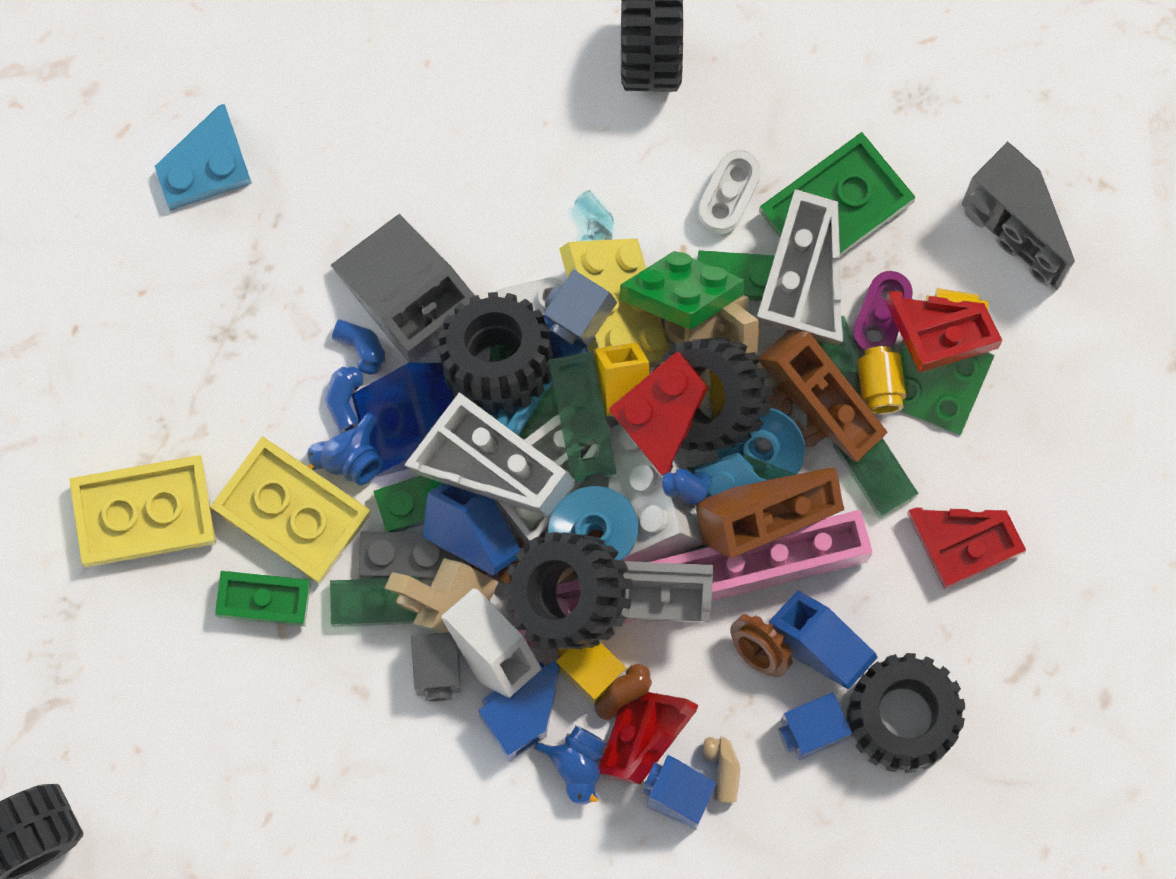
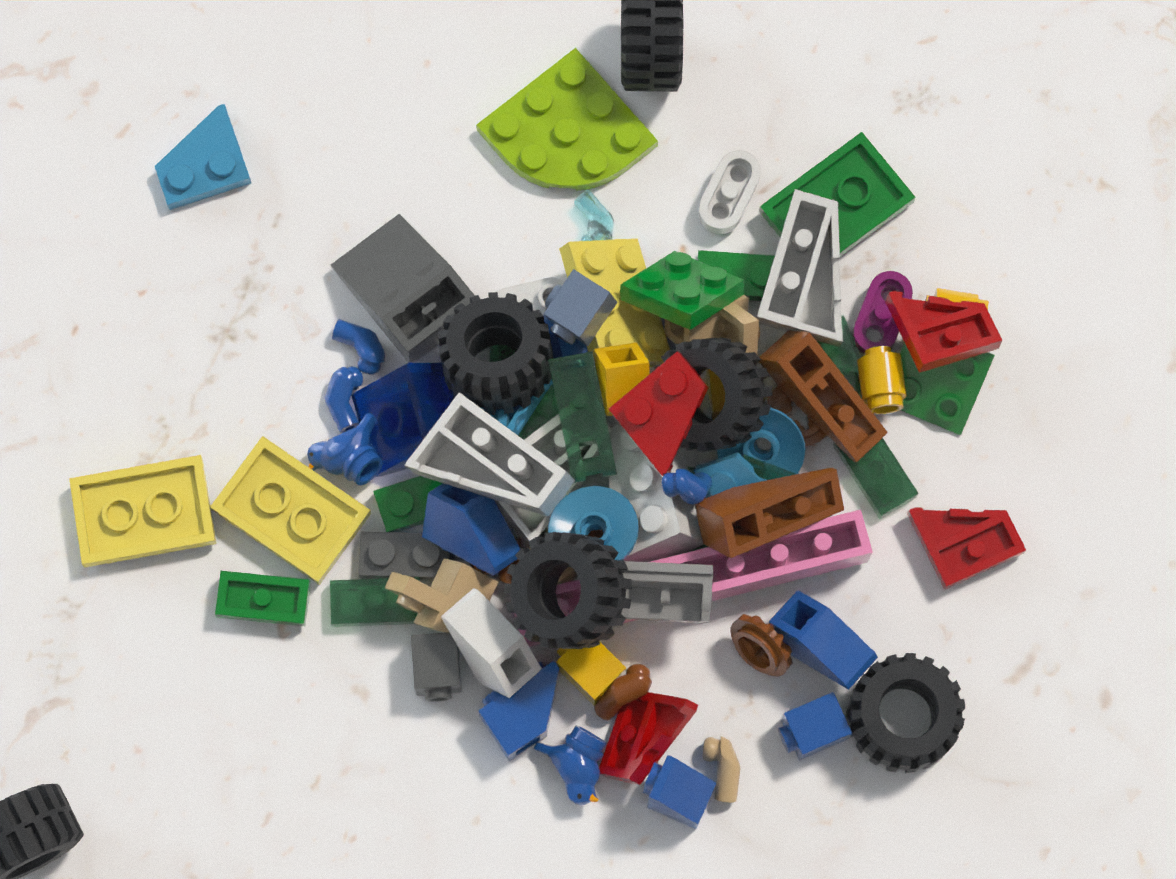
(567, 129): none -> lime plate
(1017, 207): dark grey slope -> none

